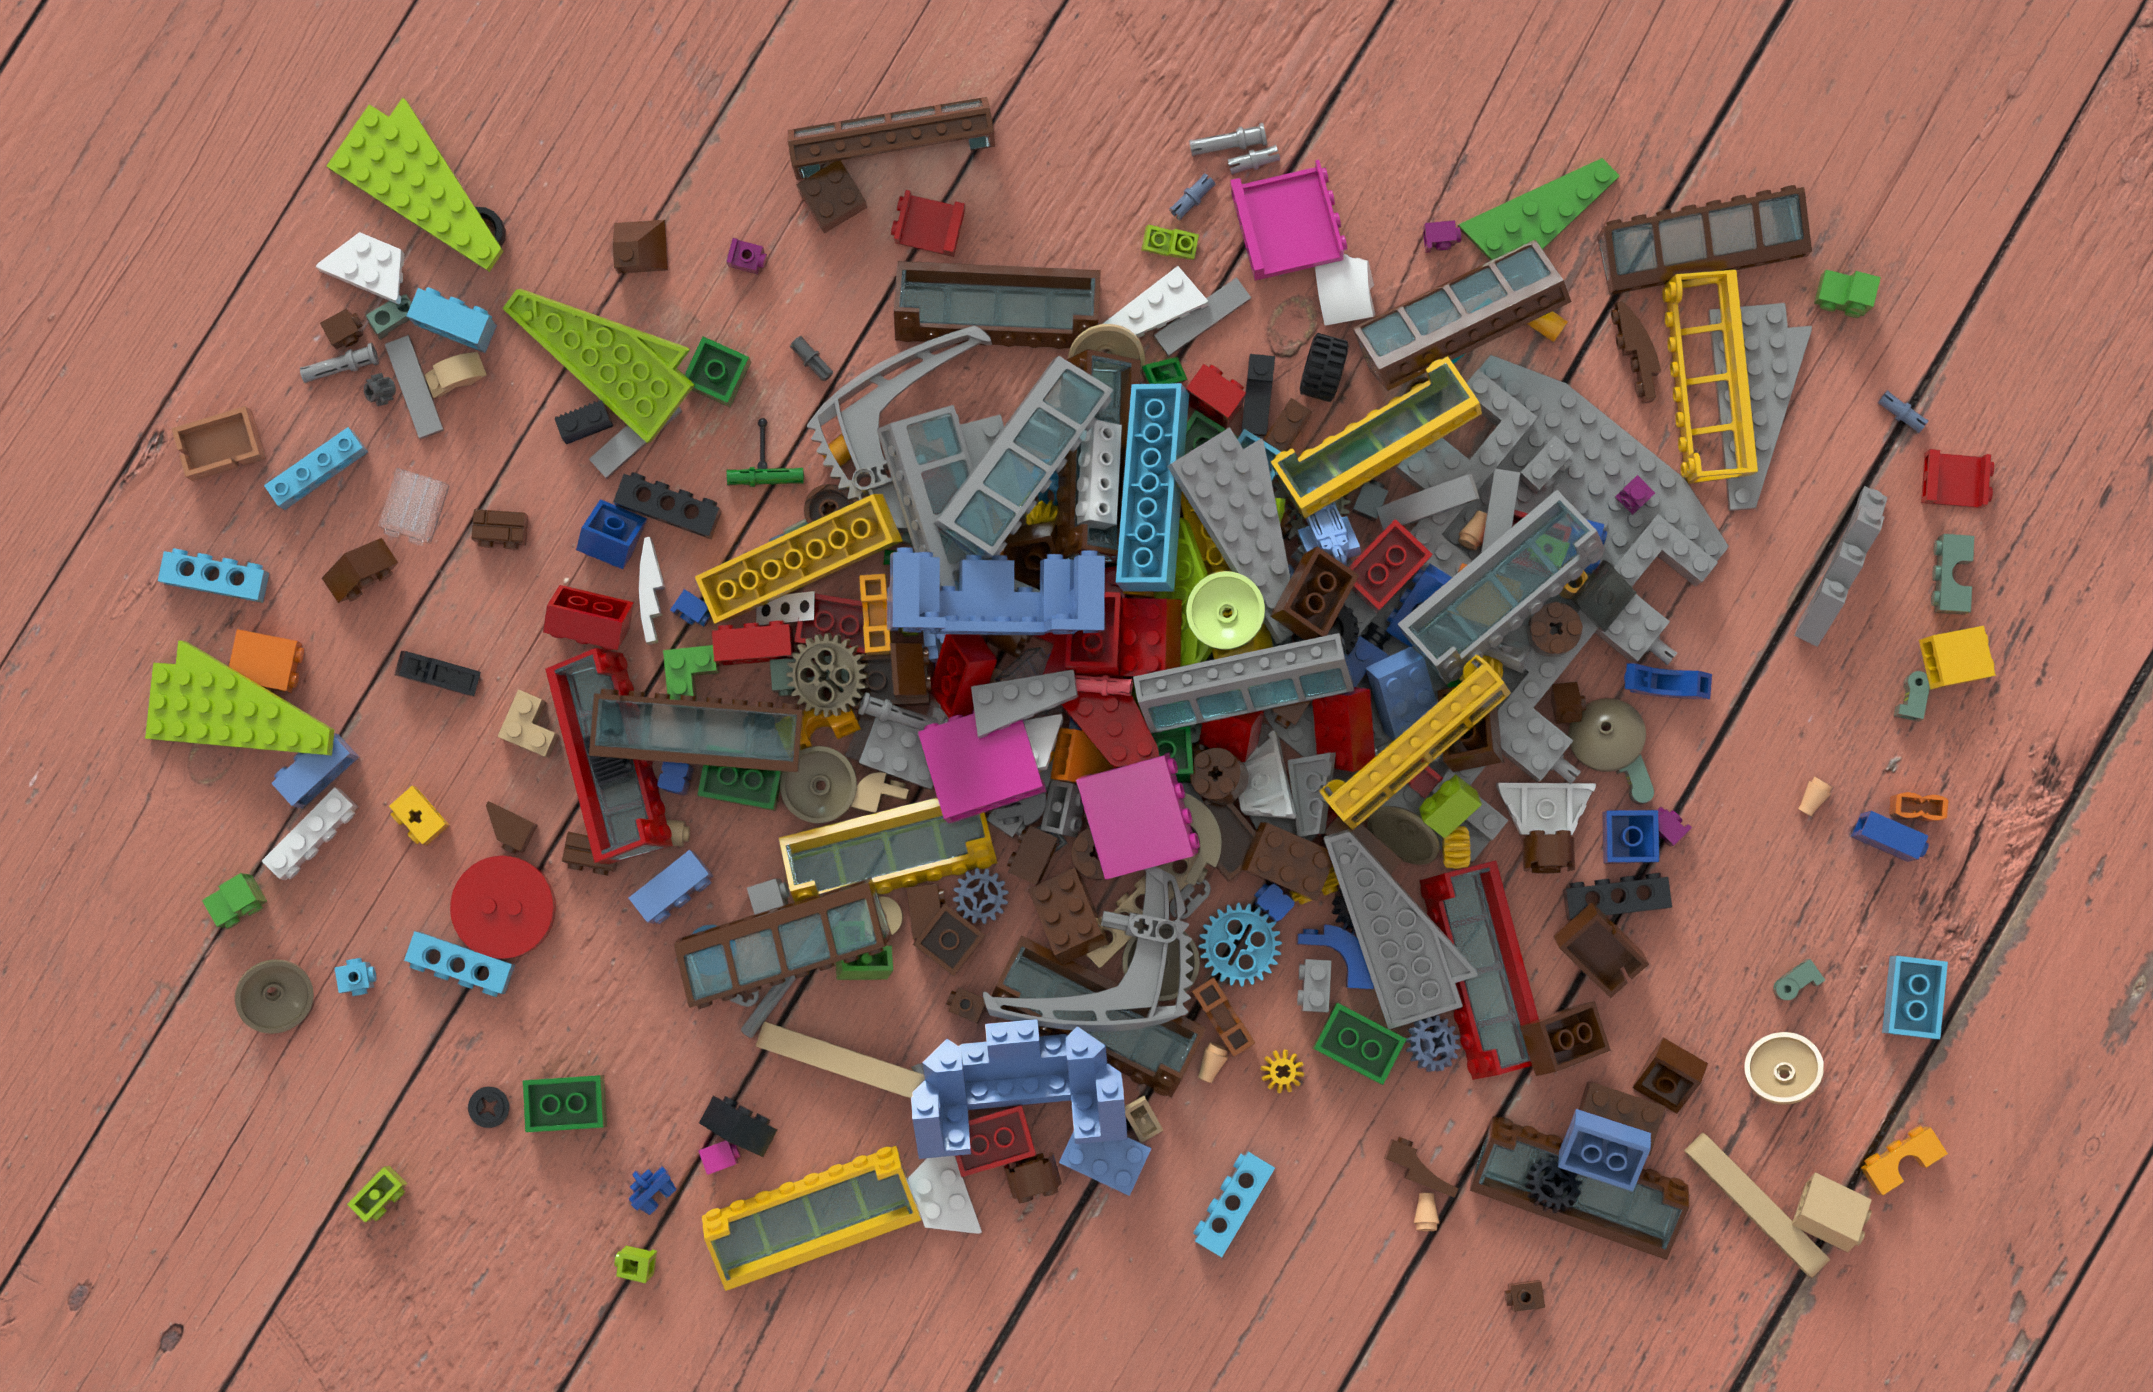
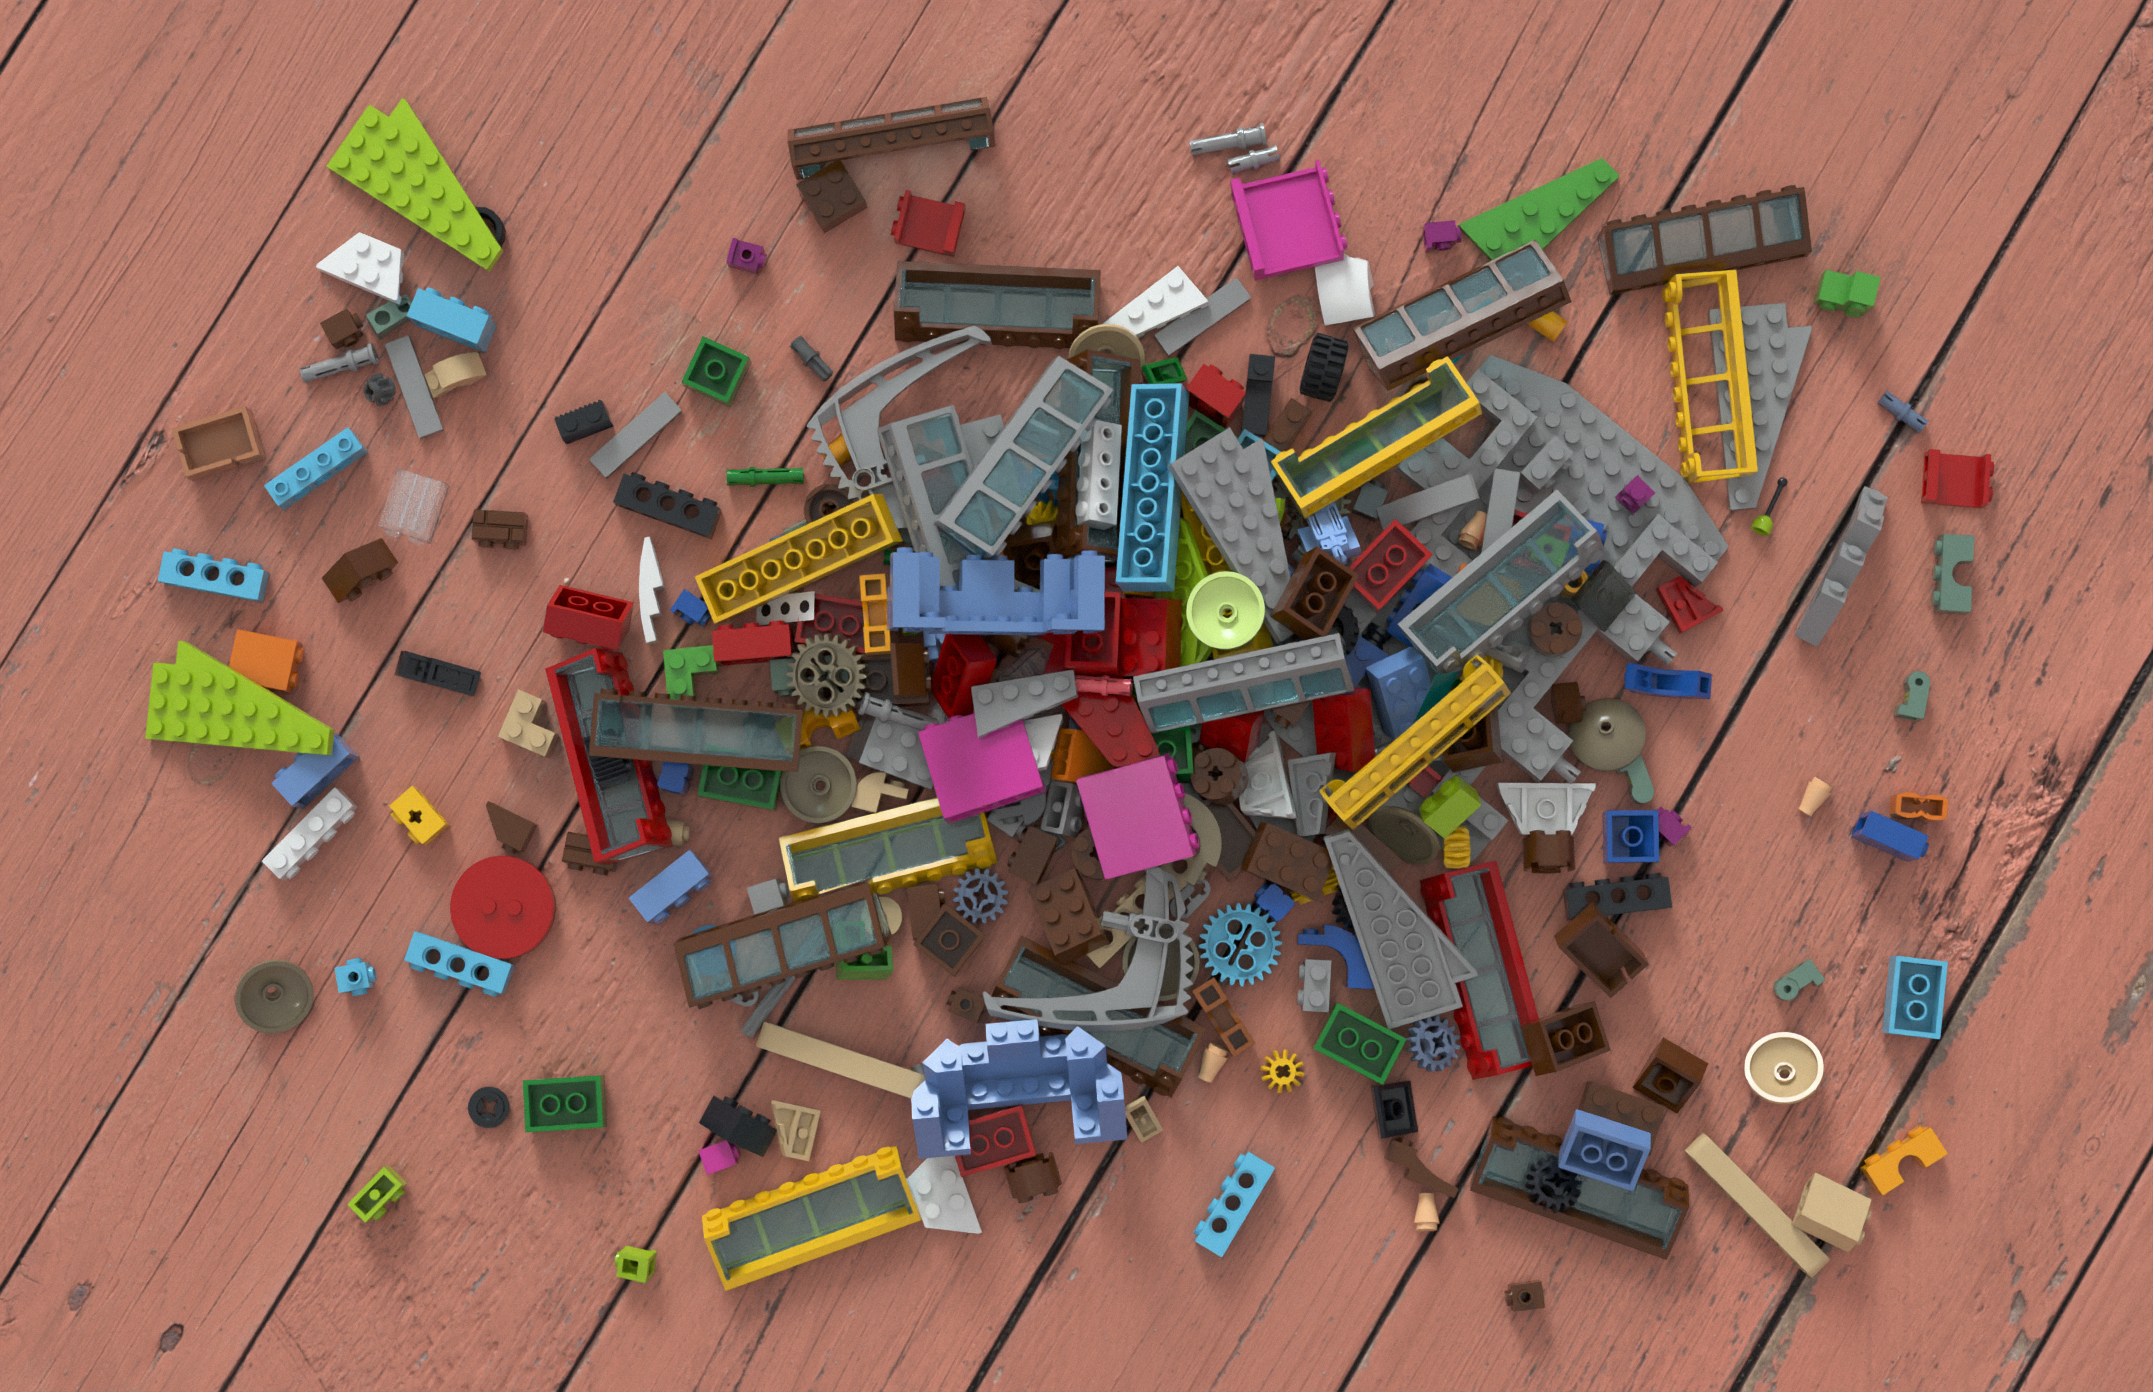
(235, 899): bright green brick -> none
(610, 534): blue slope -> none
(617, 363): lime wing -> none
(640, 246): reddish brown slope -> none
(647, 1185): blue hips -> none
(762, 423): black hinge -> none
(795, 1129): none -> tan wing
(1109, 1162): medium blue brick -> none
(1170, 242): lime slope -> none
(1192, 196): sand blue pin -> none
(1394, 1109): none -> black slope
(1438, 690): none -> teal sticker
(1636, 341): reddish brown slope -> none
(1685, 604): none -> red wing
(1763, 523): none -> hinge
(1957, 657): yellow brick -> none

